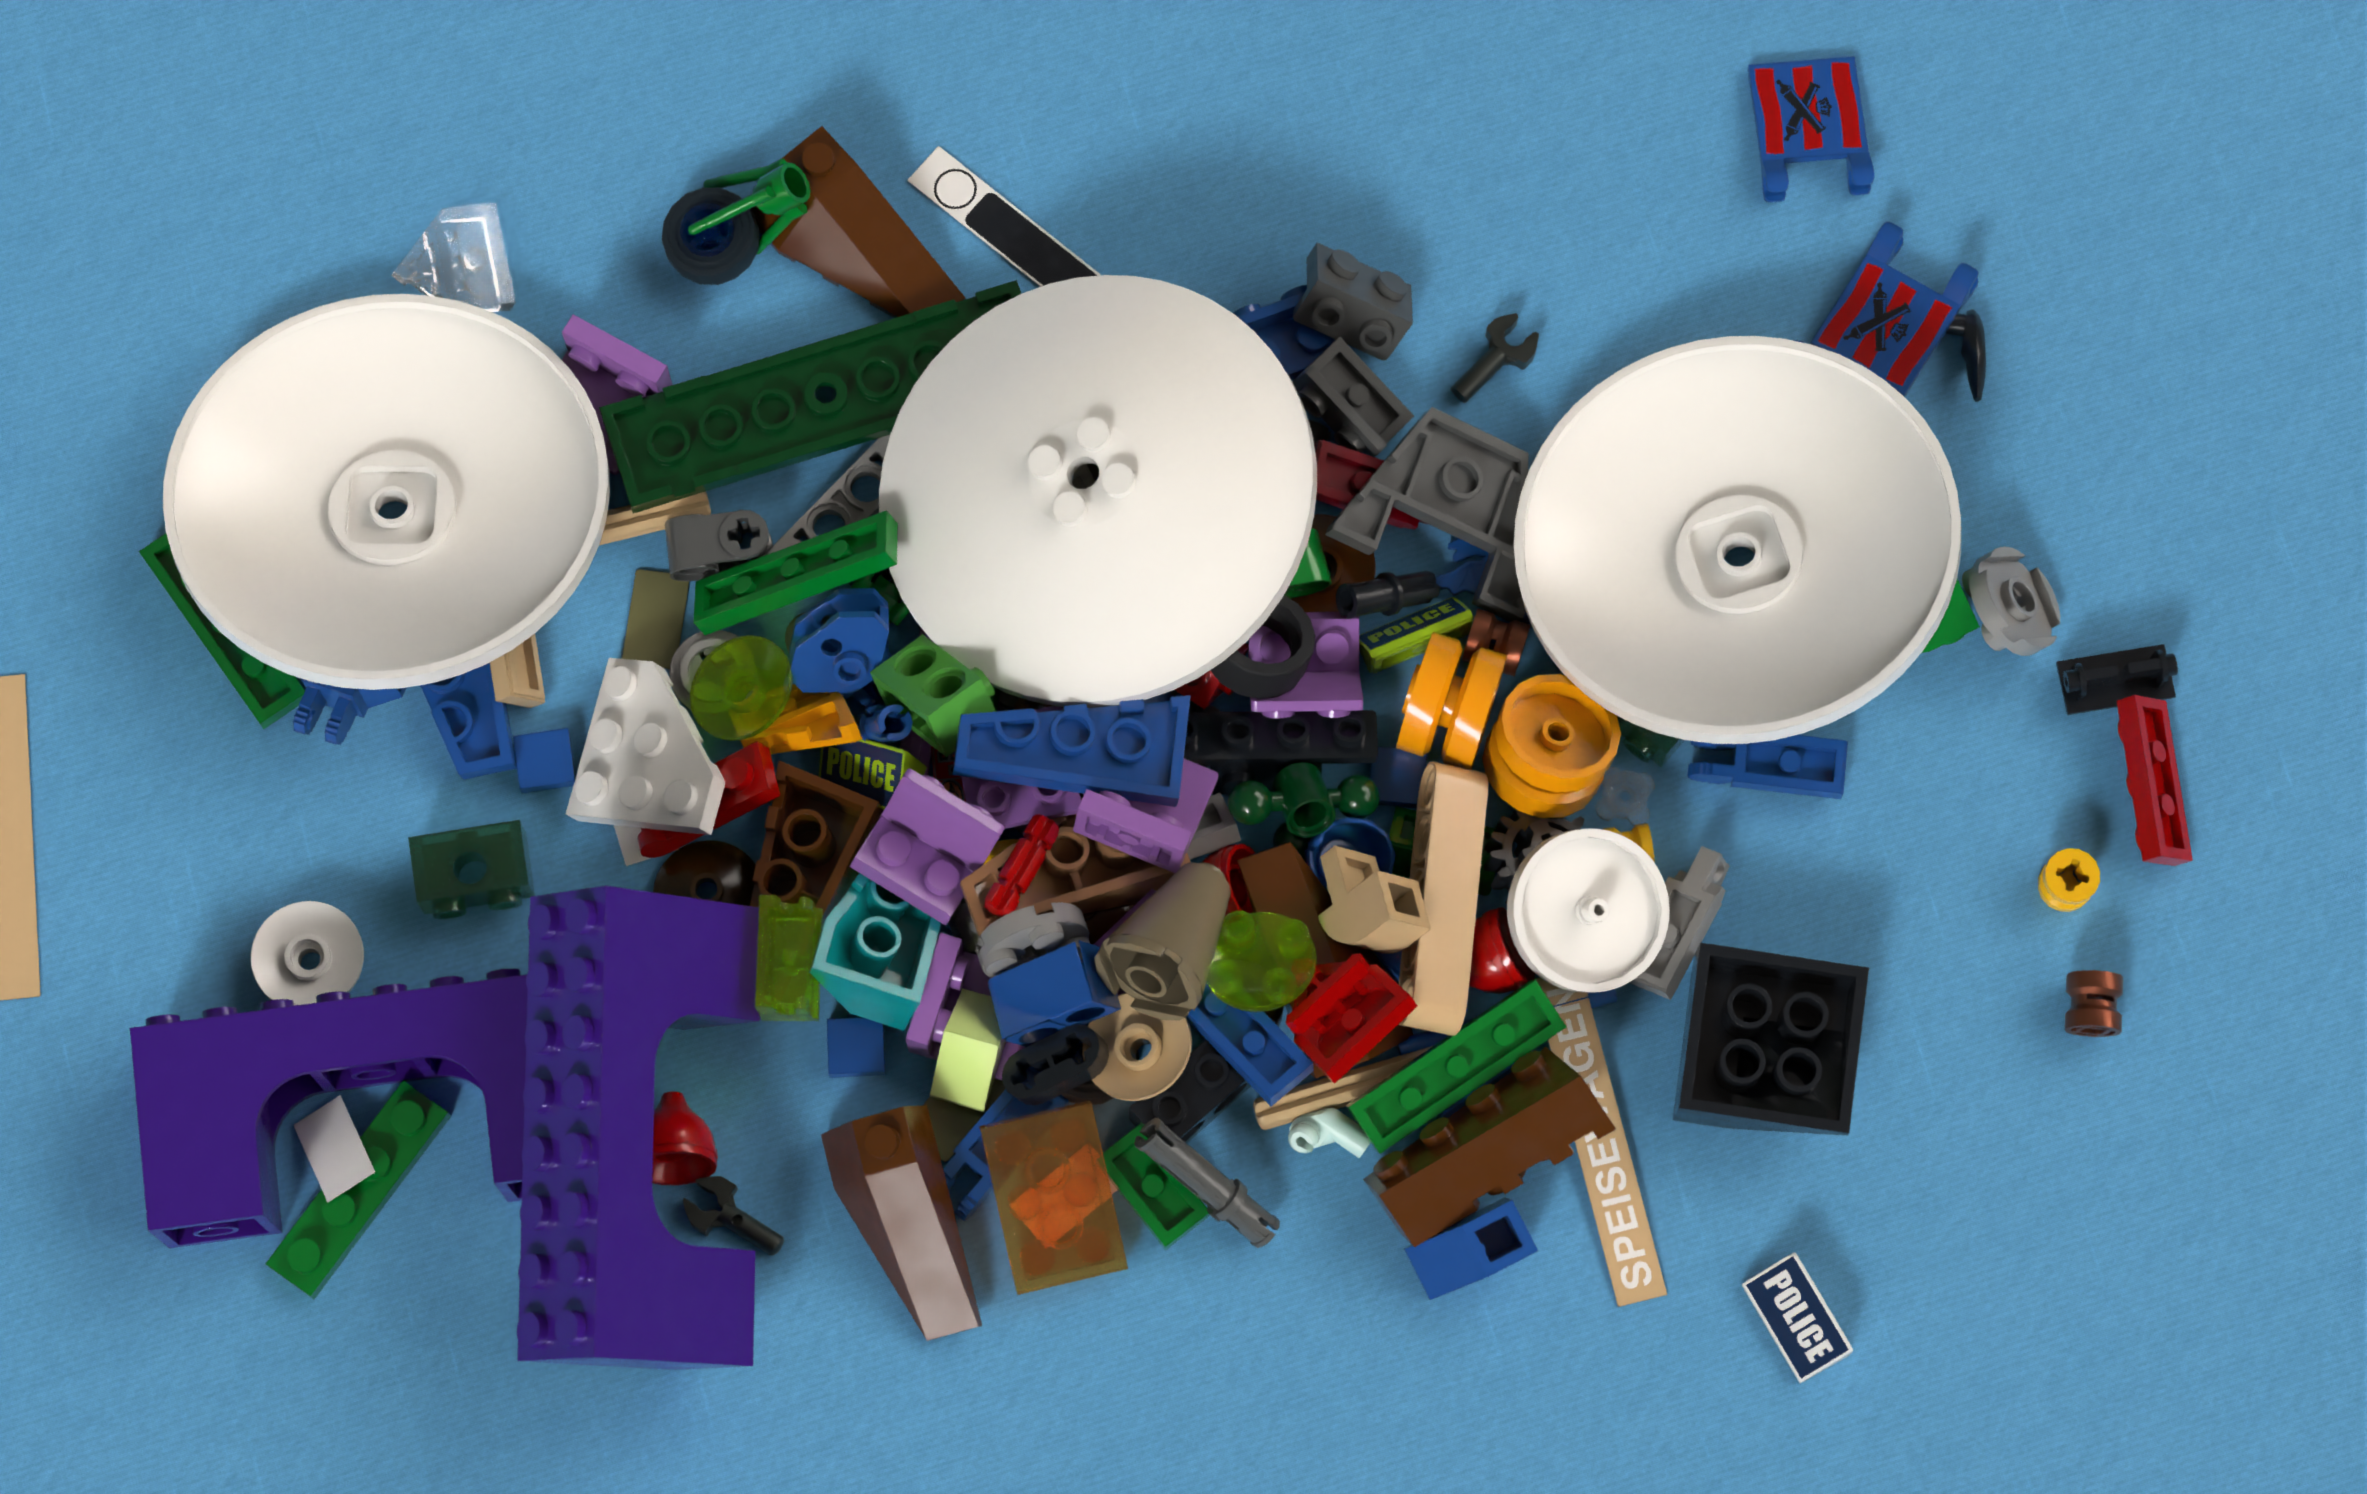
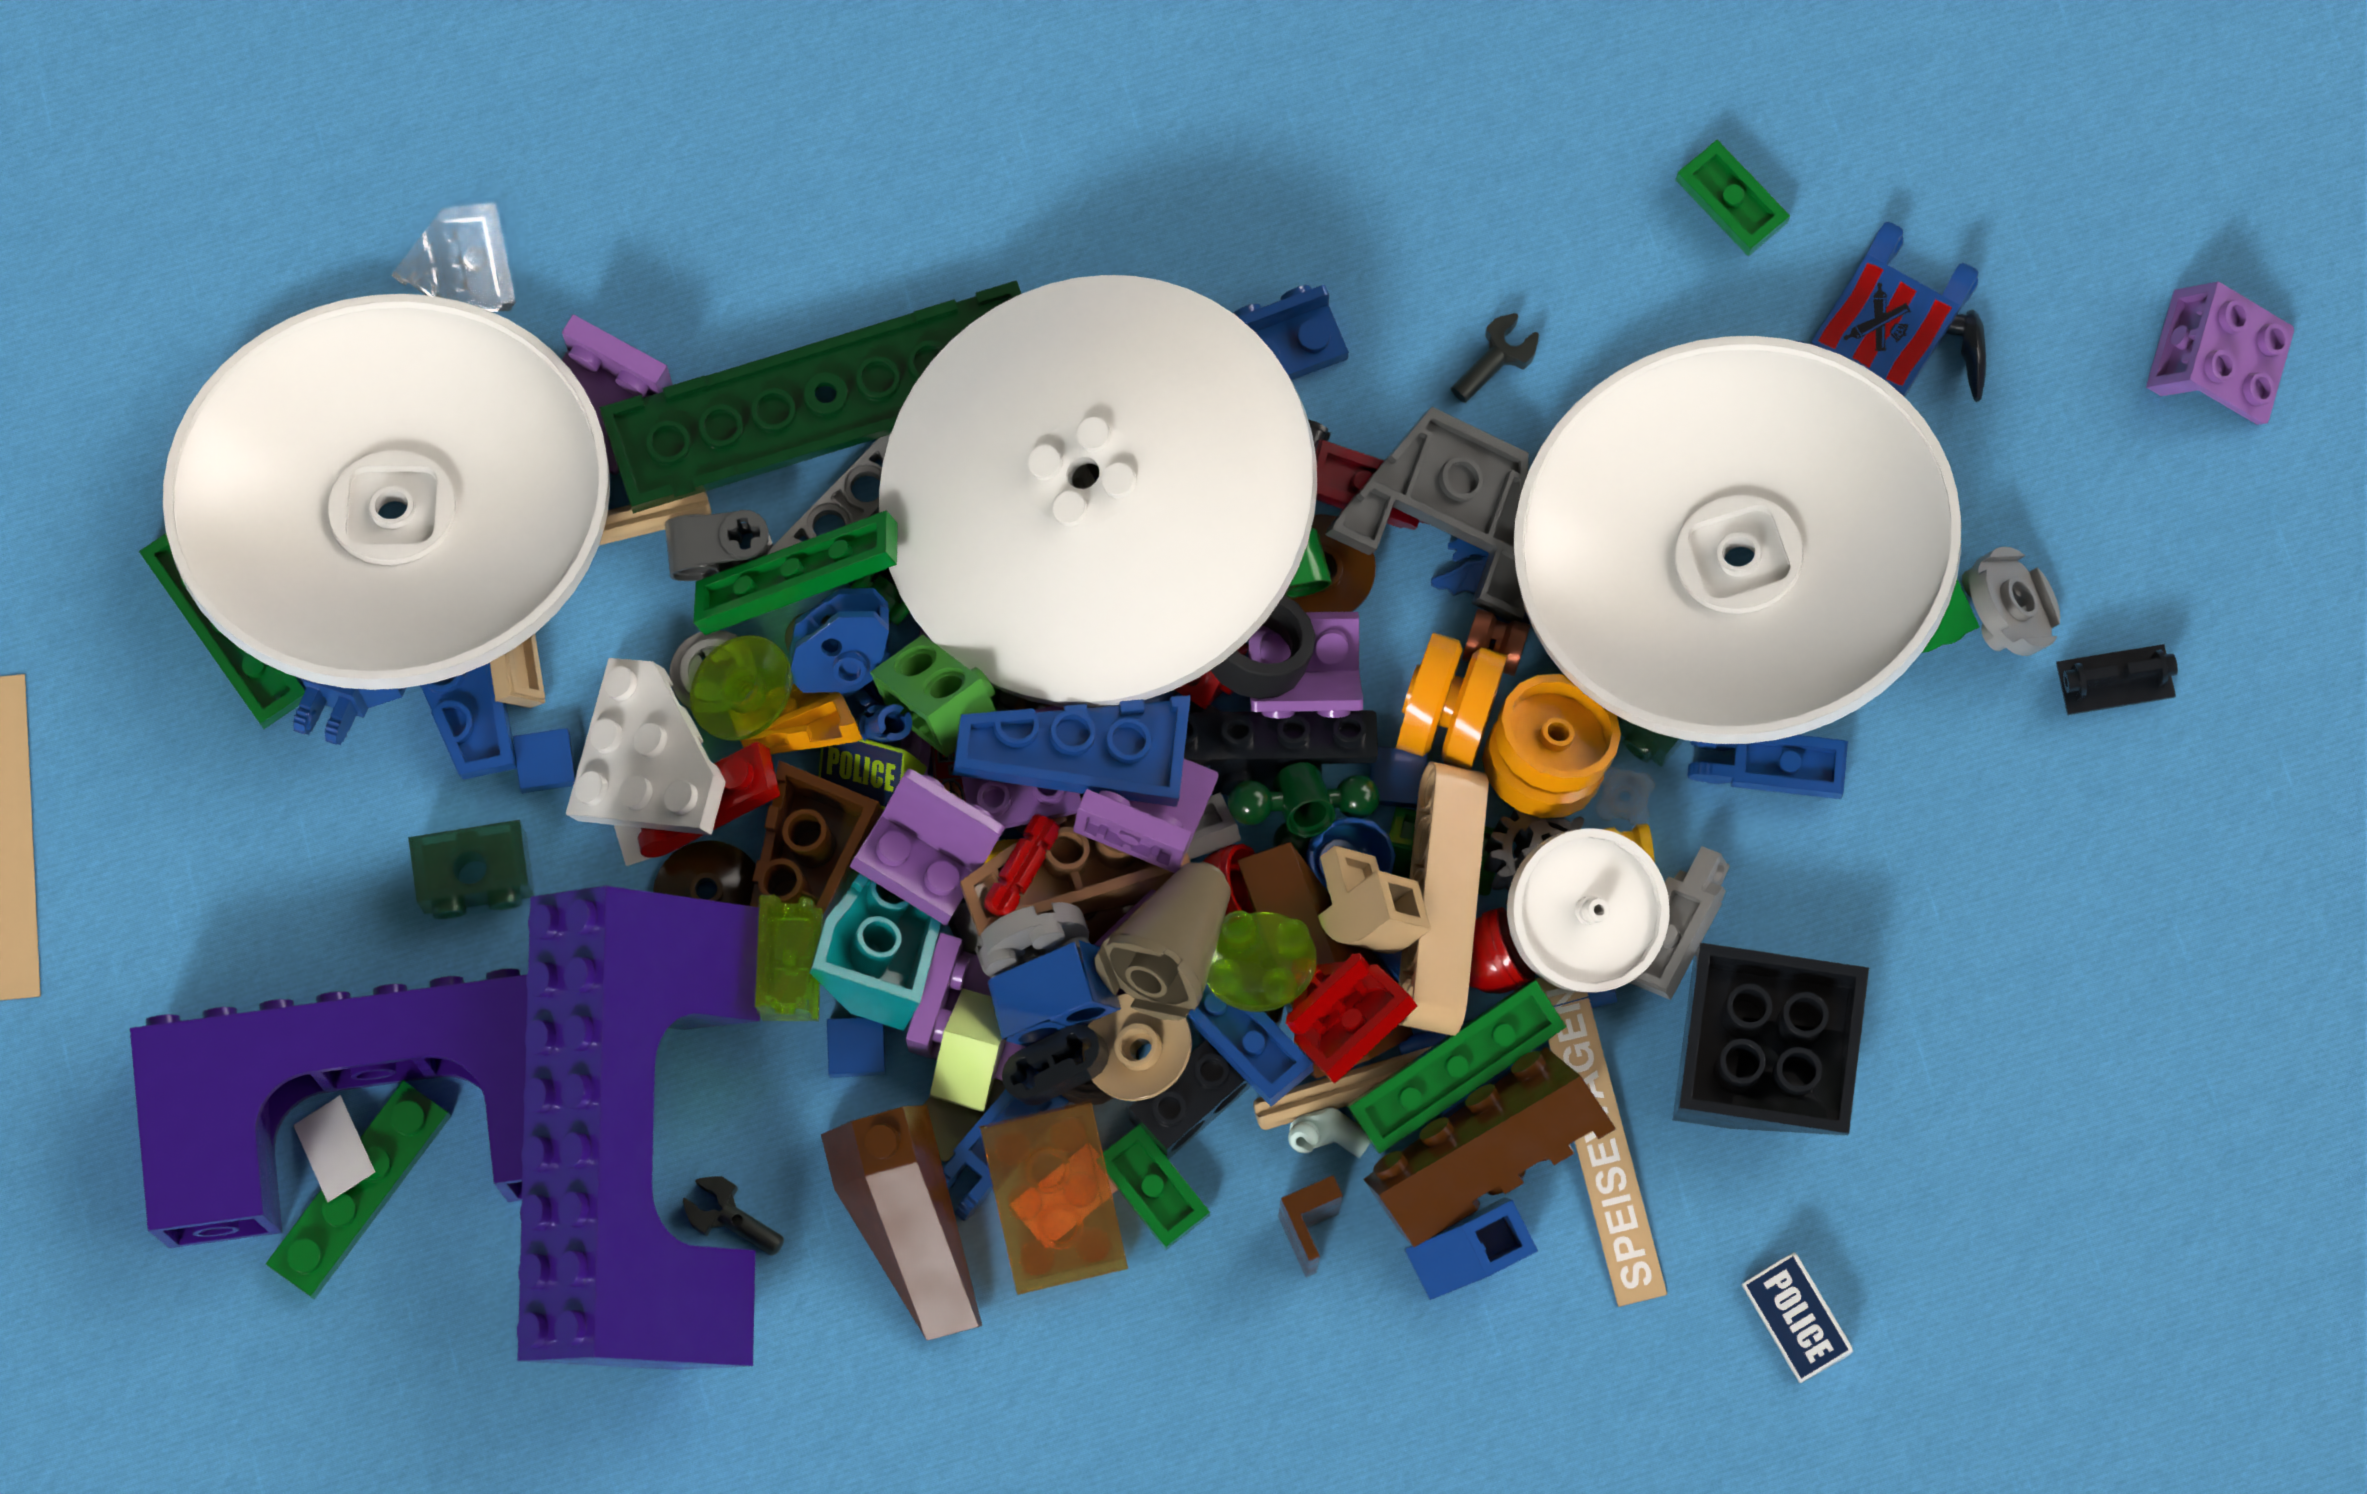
(302, 930): white dish -> none
(655, 617): olive sticker -> none
(681, 1143): red helmet -> none
(715, 262): black wheel -> none
(779, 191): green plant -> none
(857, 235): reddish brown wedge -> none
(996, 221): sticker -> none
(1224, 1197): dark grey pin -> none
(1305, 1210): none -> reddish brown panel
(1351, 400): dark grey bracket -> none
(1354, 302): dark grey bracket -> none
(1386, 594): black axle -> none
(1411, 634): lime slope -> none
(1732, 197): none -> green plate
(1806, 116): flag -> none
(2064, 891): yellow wheel -> none
(2093, 1003): copper wheel -> none
(2154, 780): red plate -> none
(2223, 349): none -> medium lavender bracket

